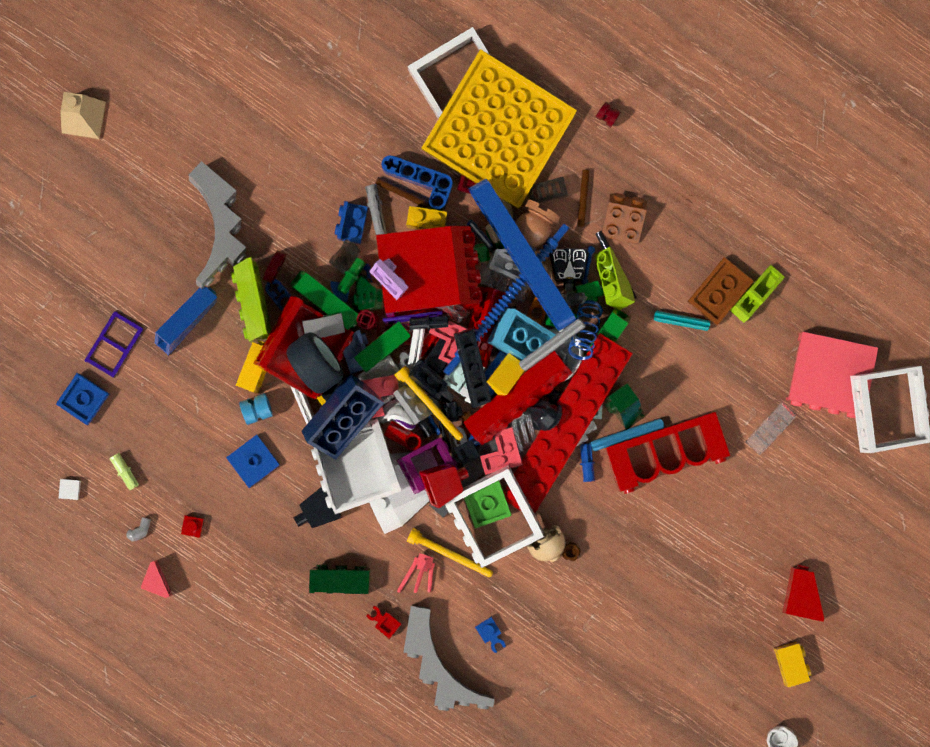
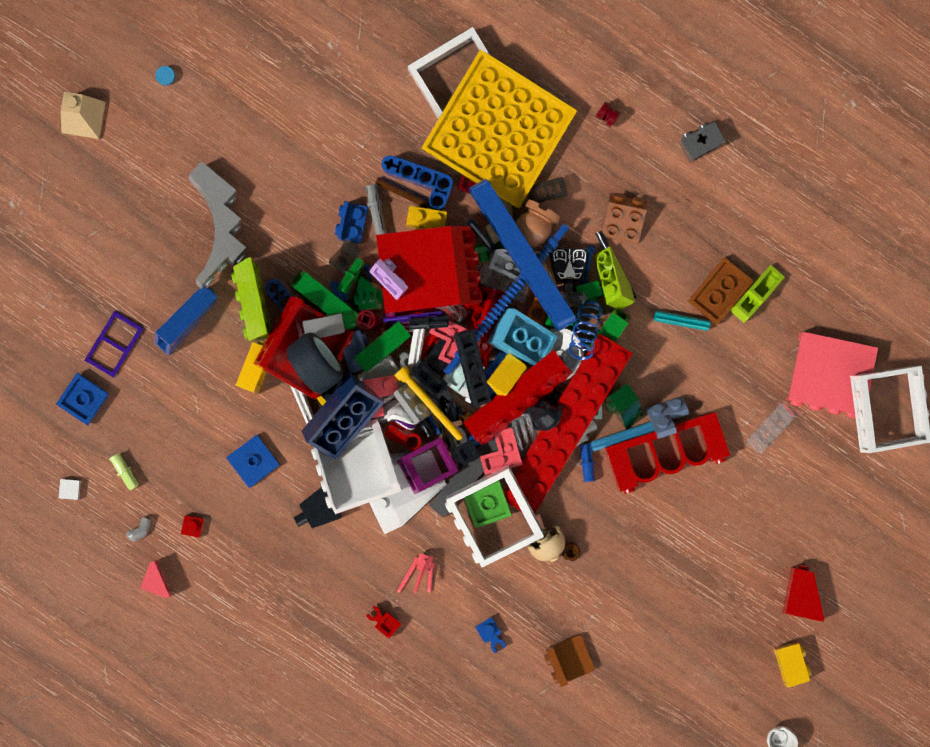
(165, 76): none -> dark azure tile
(256, 409): dark azure wheel -> none
(274, 267): dark red beam -> none
(339, 579): dark green wedge -> none
(416, 537): yellow piece -> none
(432, 670): light grey arch -> none
(443, 483): red torso -> none
(552, 344): light grey axle -> none
(569, 660): none -> dark orange bracket
(583, 198): reddish brown bar -> none
(663, 414): none -> sand blue plate
(695, 150): none -> dark grey brick

